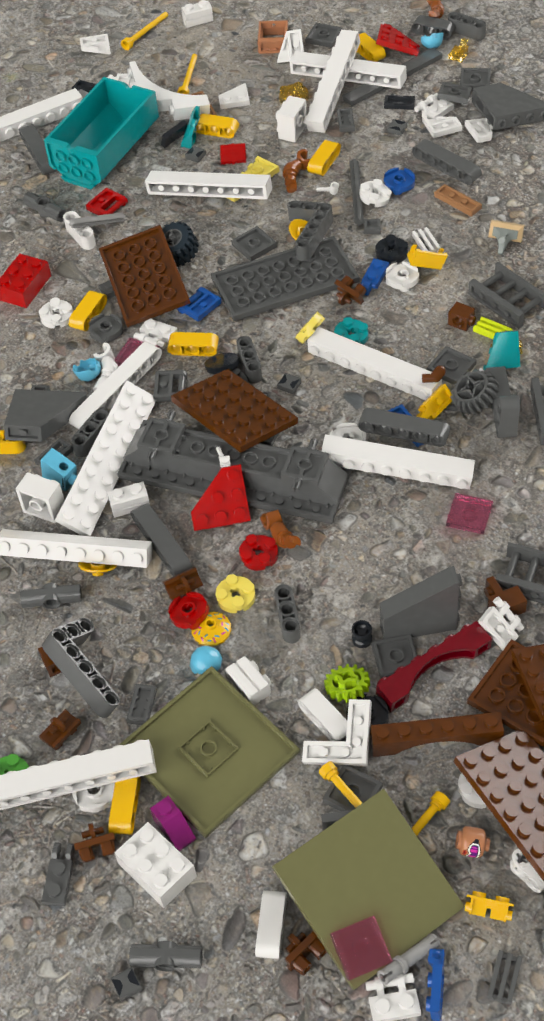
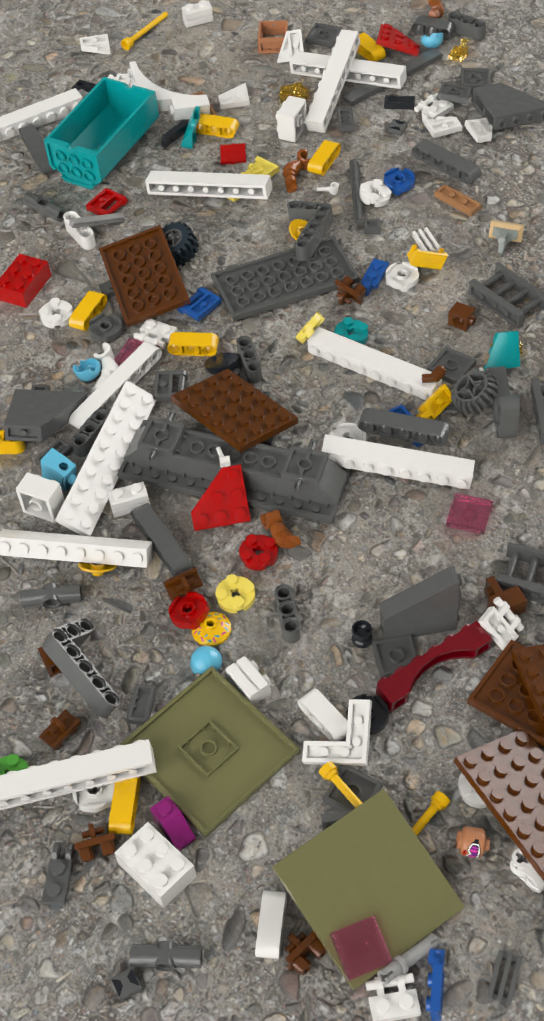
(184, 88): yellow piece -> none
(195, 154): dark grey tile -> none
(254, 243): dark grey tile -> none
(289, 383): dark grey tile -> none
(347, 683): lime gear -> none
(397, 247): black plate -> none
(400, 736): reddish brown arch -> none
(491, 326): neon yellow tile -> none
(498, 907): yellow hinge -> none

